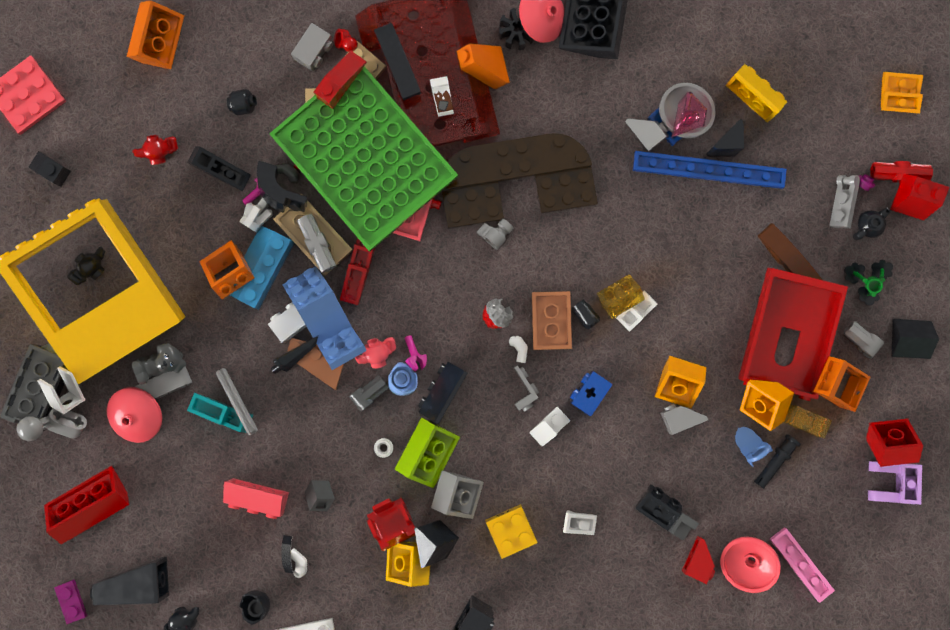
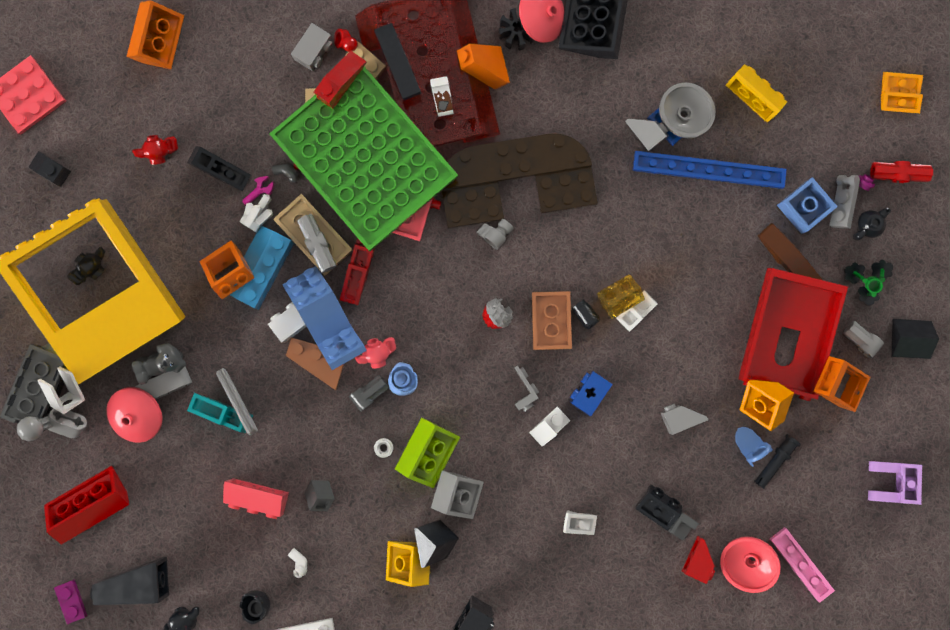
(241, 102): black head -> none
(273, 193): black arch -> none
(286, 554): black sticker -> none
(290, 358): black bar -> none
(391, 523): red panel -> none
(415, 356): dark pink bar -> none
(442, 392): black slope -> none
(511, 531): yellow brick -> none
(520, 346): white arm -> none
(681, 382): light orange slope -> none
(689, 114): clear pink slope -> none
(730, 143): black slope -> none
(807, 205): none -> medium blue brick
(807, 421): clear yellow brick -> none
(894, 442): red brick -> none
(918, 197): red slope -> none

